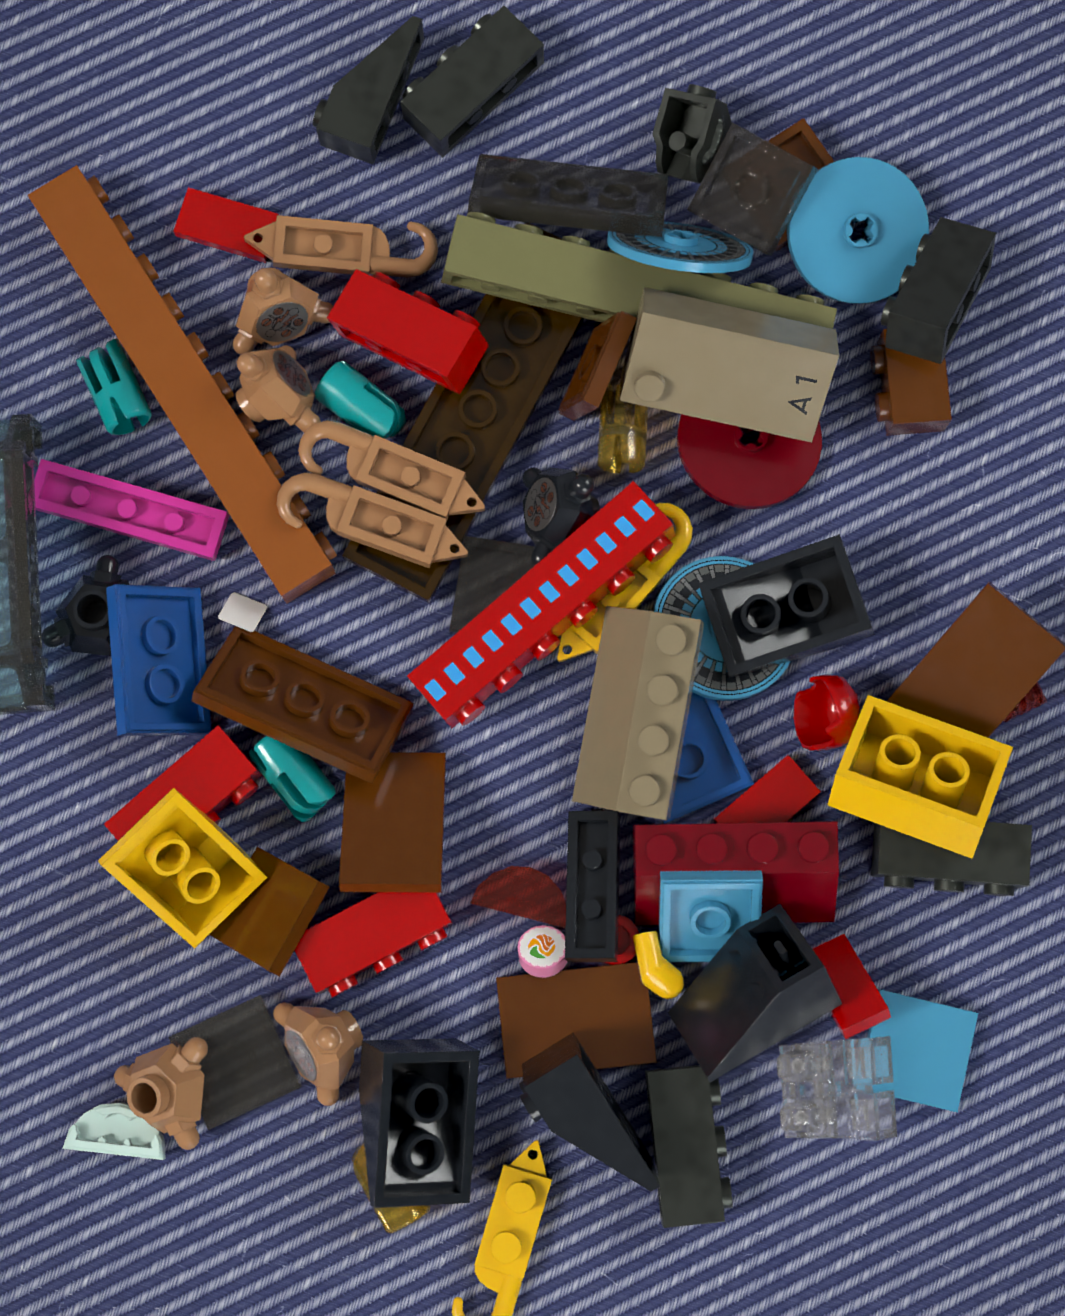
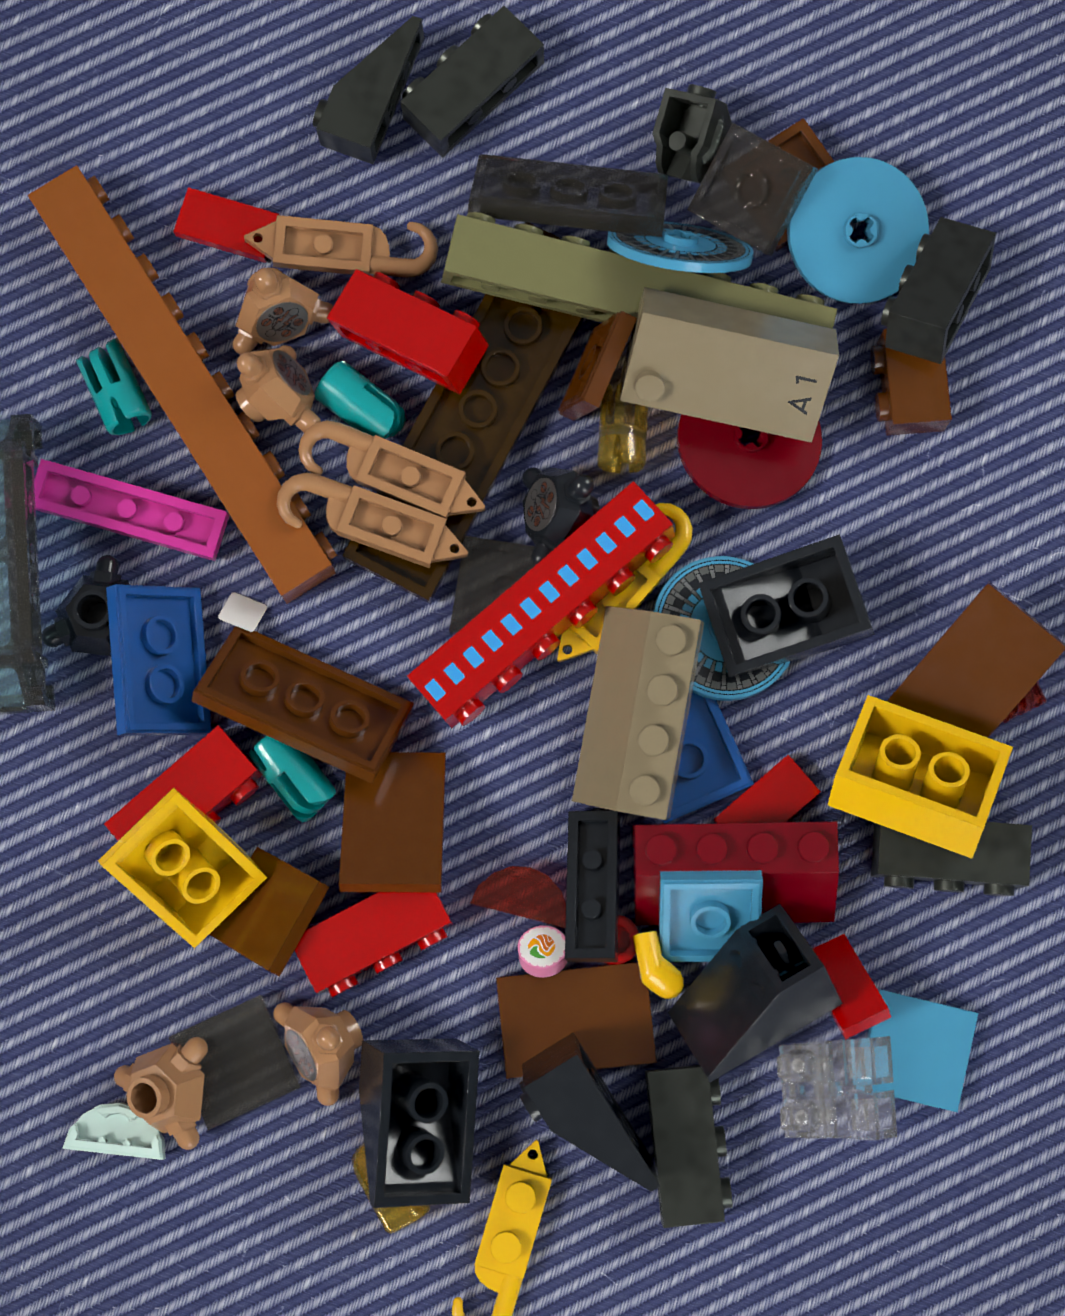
(826, 713): red hair -> none

